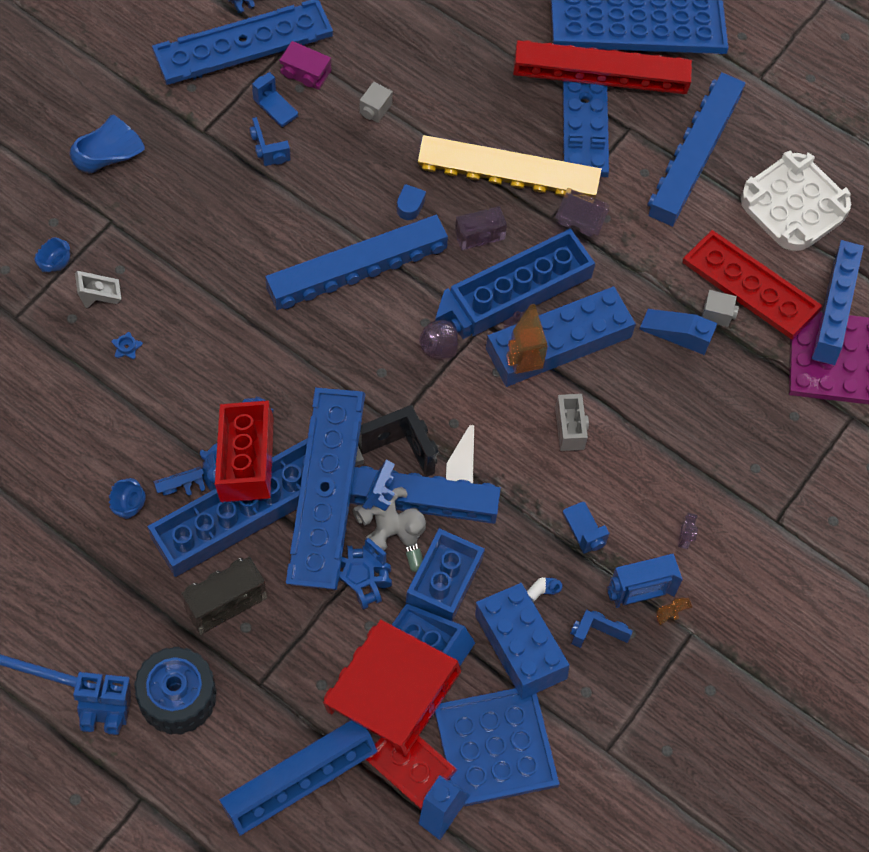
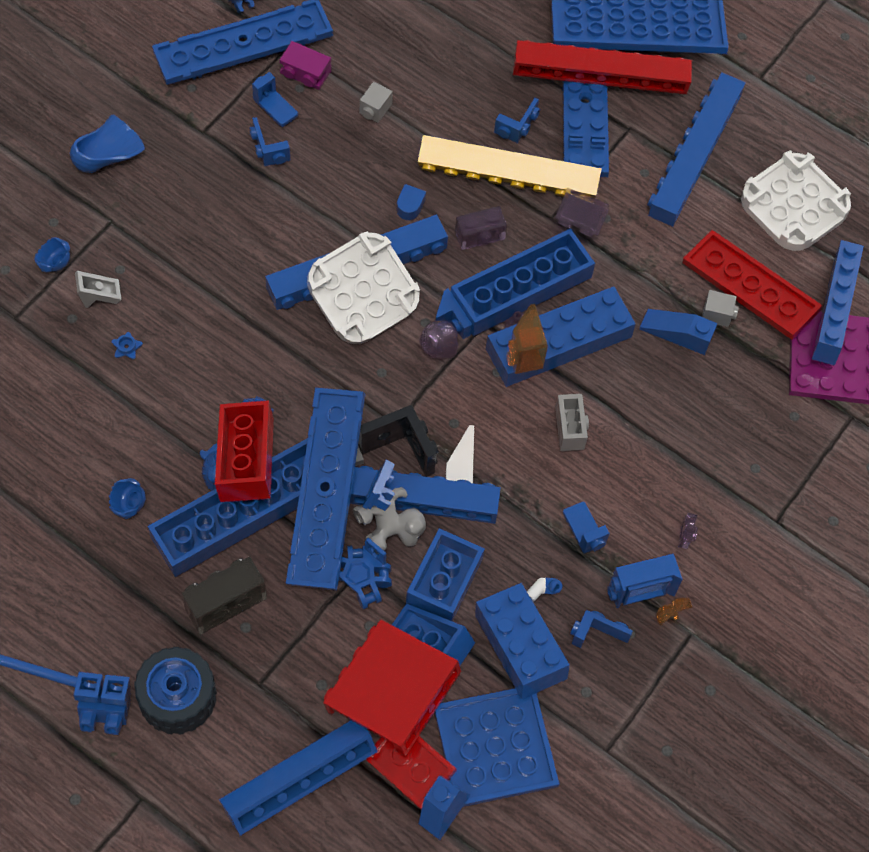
(168, 484): blue plate -> none
(363, 288): none -> white tile
(414, 558): sand green piece -> none
(514, 130): none -> blue bracket

